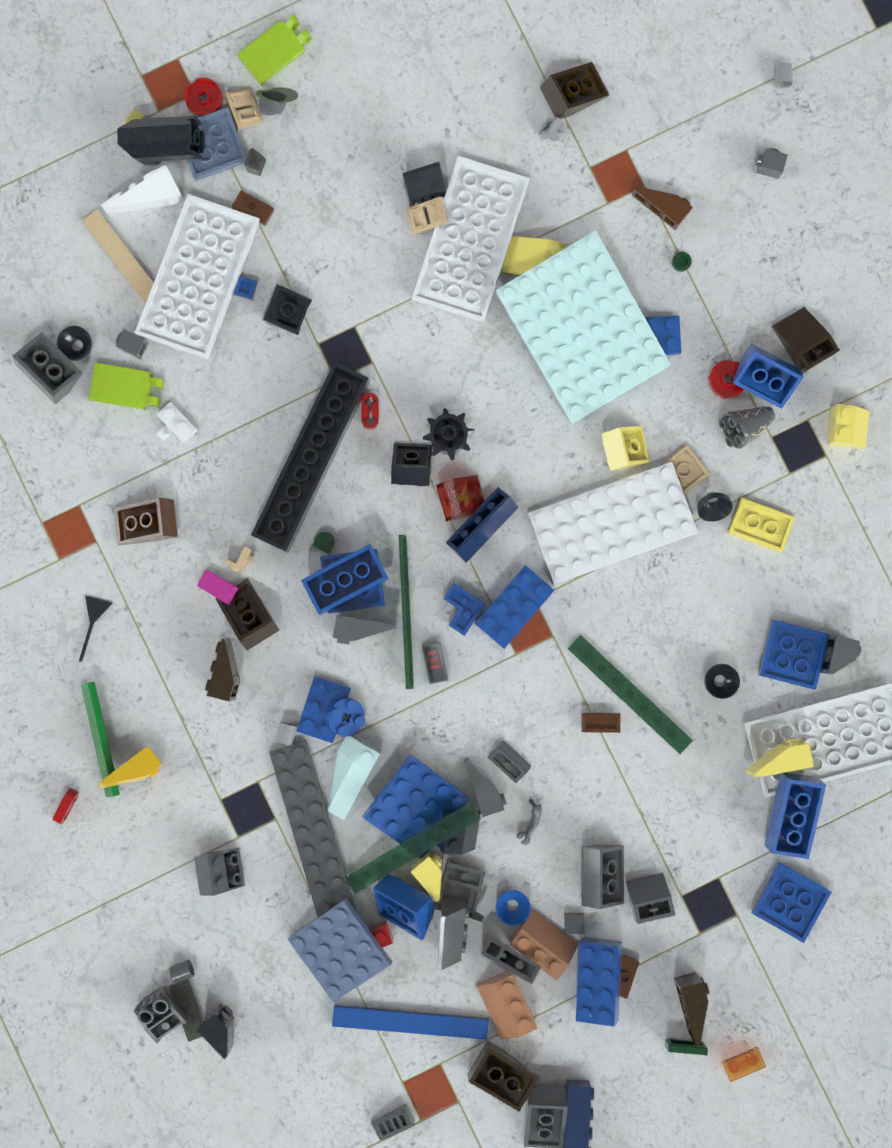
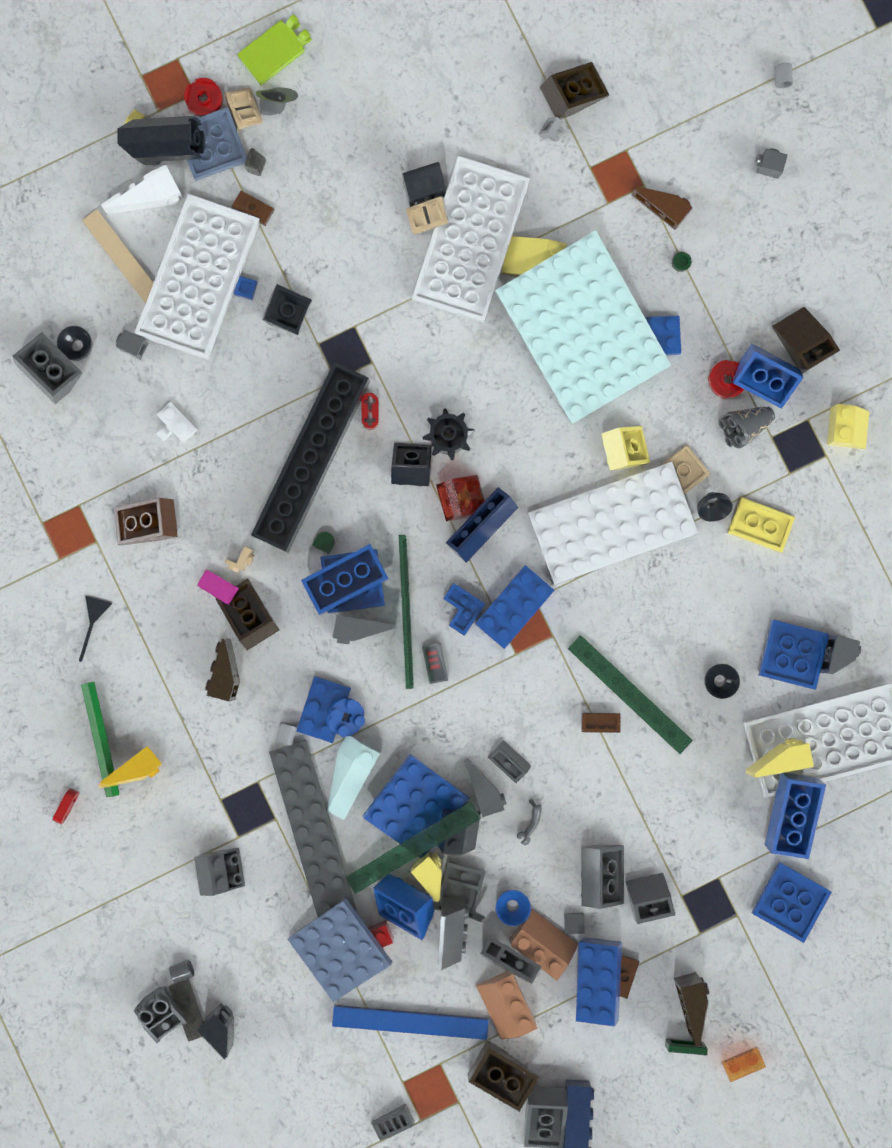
(123, 387): lime tile -> none

